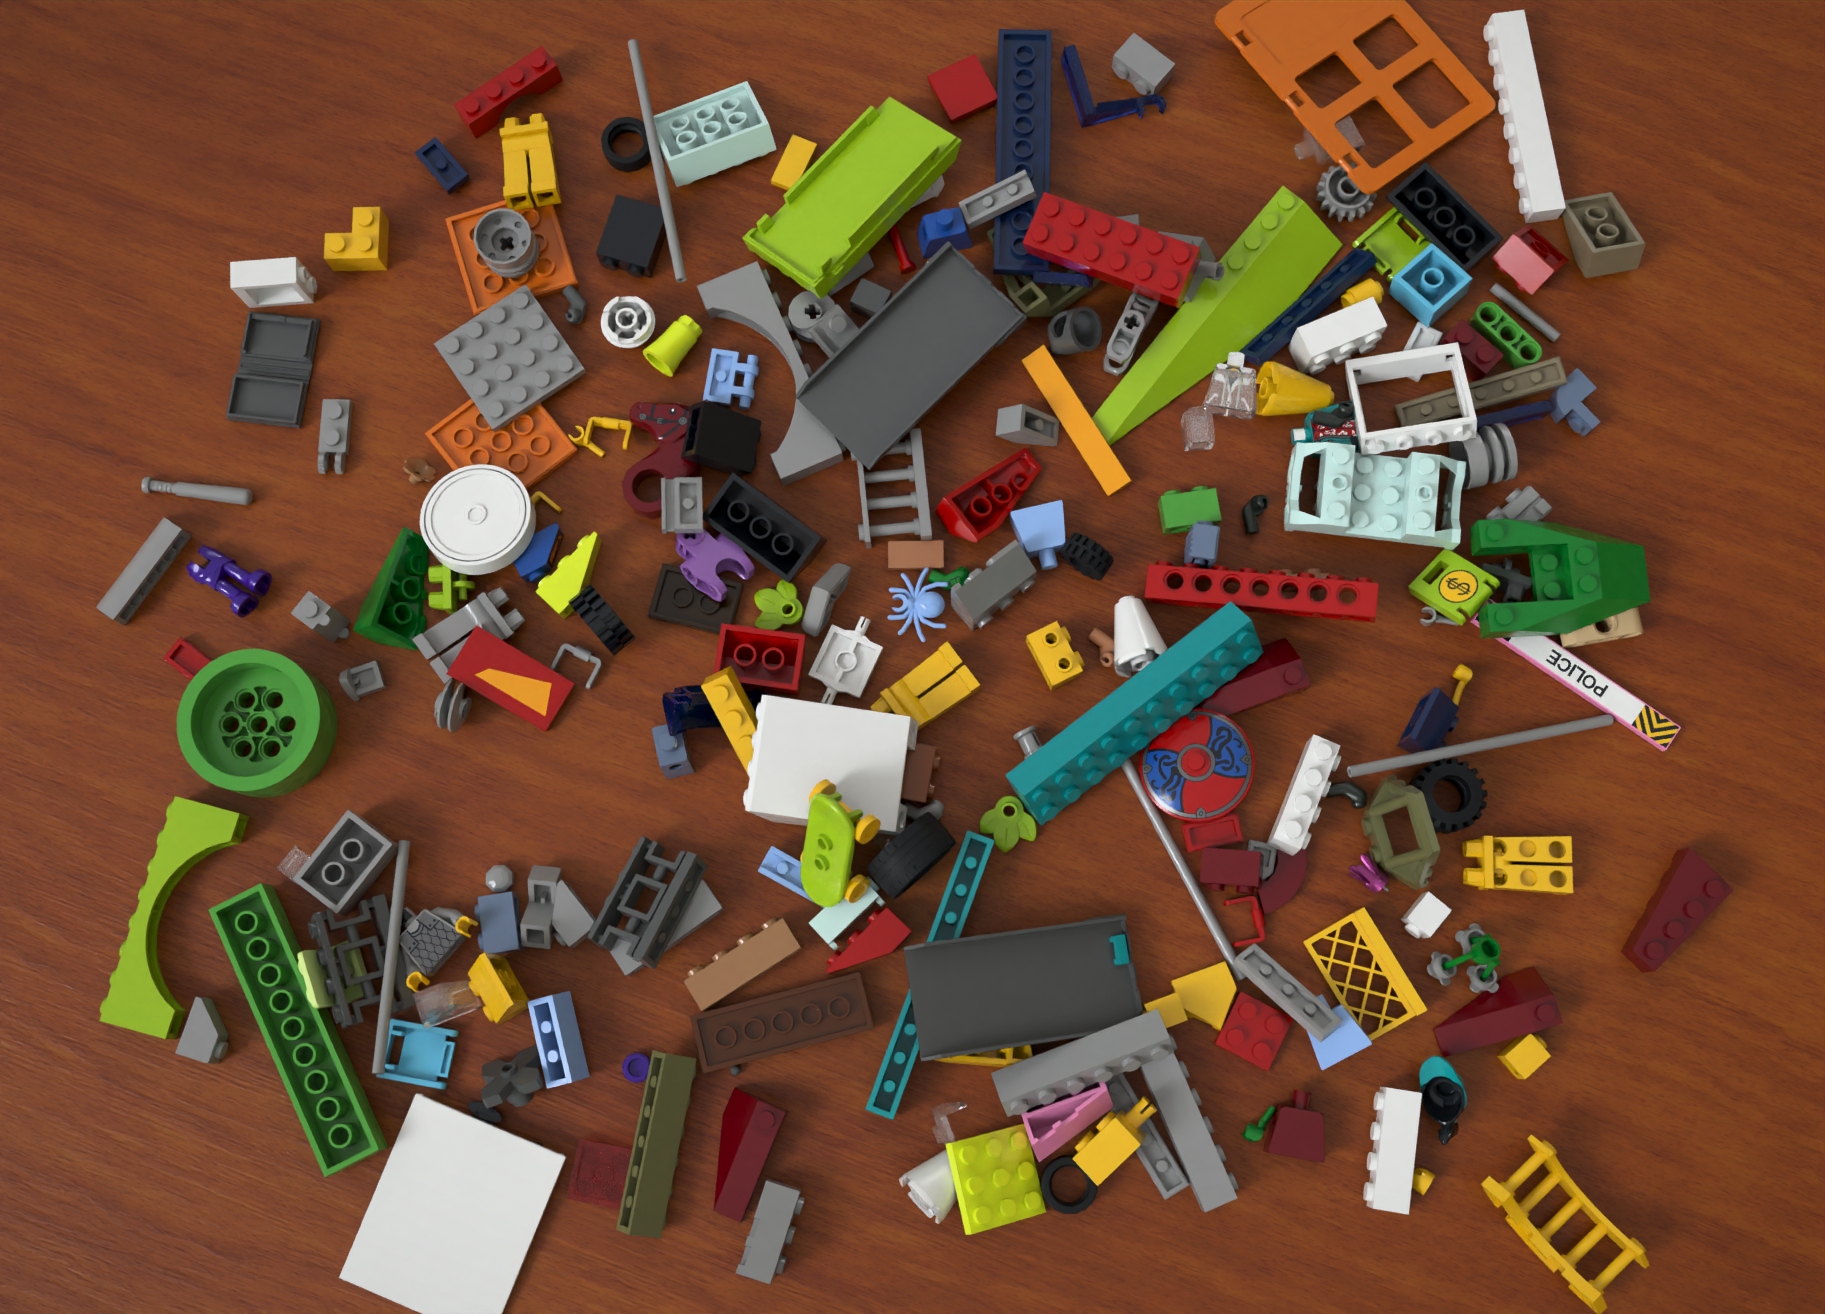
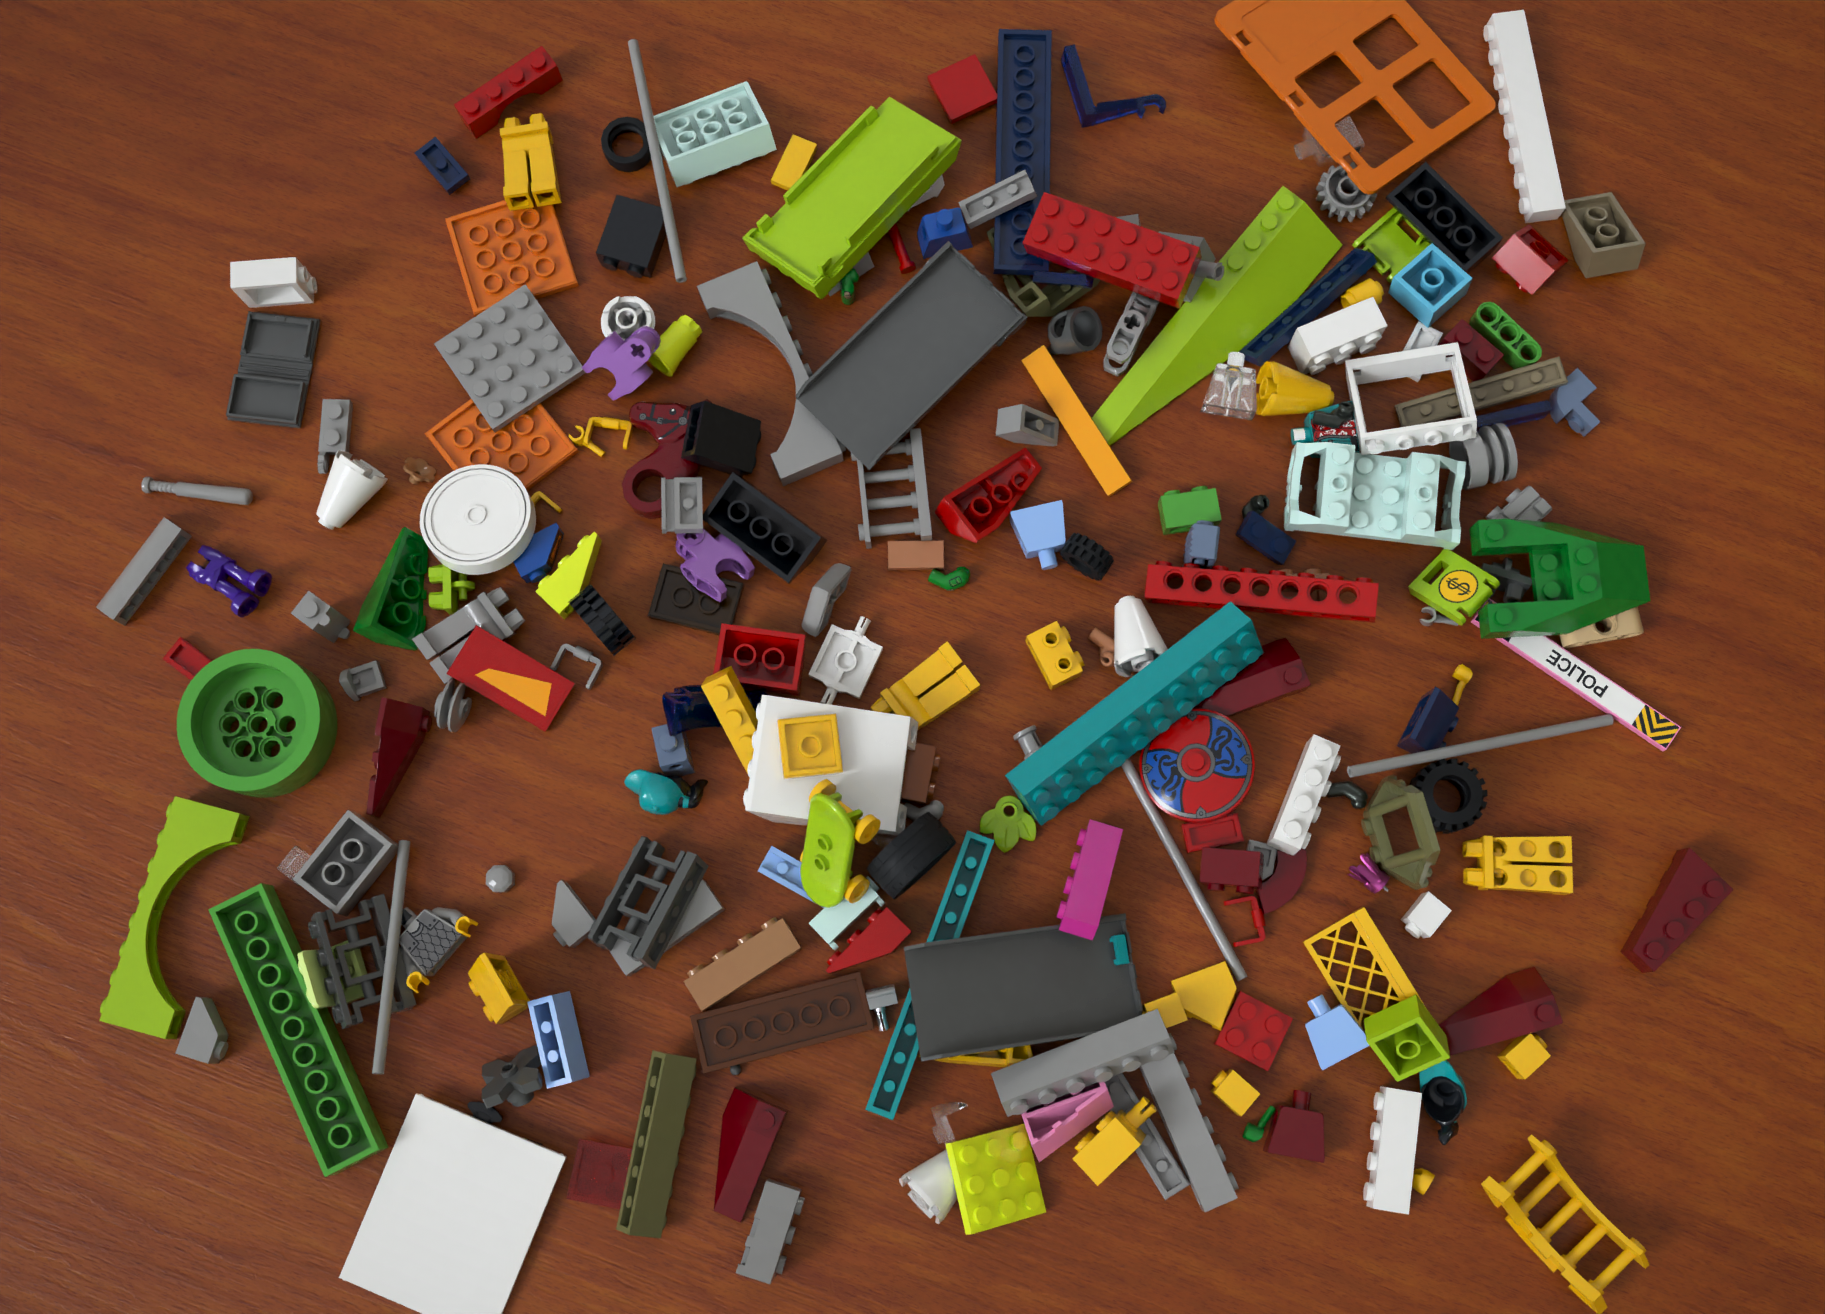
(347, 489): none -> white cone
(363, 248): yellow brick -> none
(401, 734): none -> dark red wedge
(423, 1056): medium azure container -> none
(445, 1002): clear slope -> none
(499, 923): sand blue brick -> none
(503, 229): light grey wheel -> none
(537, 919): light grey brick -> none
(578, 305): dark grey arm -> none
(625, 359): none -> medium lavender piece
(636, 1067): dark purple tile -> none
(664, 793): none -> teal hair
(722, 375): light blue plate -> none
(774, 605): lime plate -> none
(800, 313): light grey piece -> none
(809, 746): none -> yellow tile
(833, 330): light grey plate -> none
(847, 287): none -> green arm
(869, 298): dark grey brick -> none
(878, 999): none -> light grey piece
(918, 604): light blue animal -> none
(994, 587): light grey wedge -> none
(1061, 1206): black tyre -> none
(1091, 879): none -> dark pink brick
(1142, 65): light grey brick -> none
(1198, 429): clear brick -> none
(1234, 1091): none -> yellow brick
(1265, 538): none -> dark blue plate
(1287, 992): light grey plate -> none
(1406, 1038): none -> lime brick
(1475, 946): plant -> none
(1525, 312): light grey bar -> none

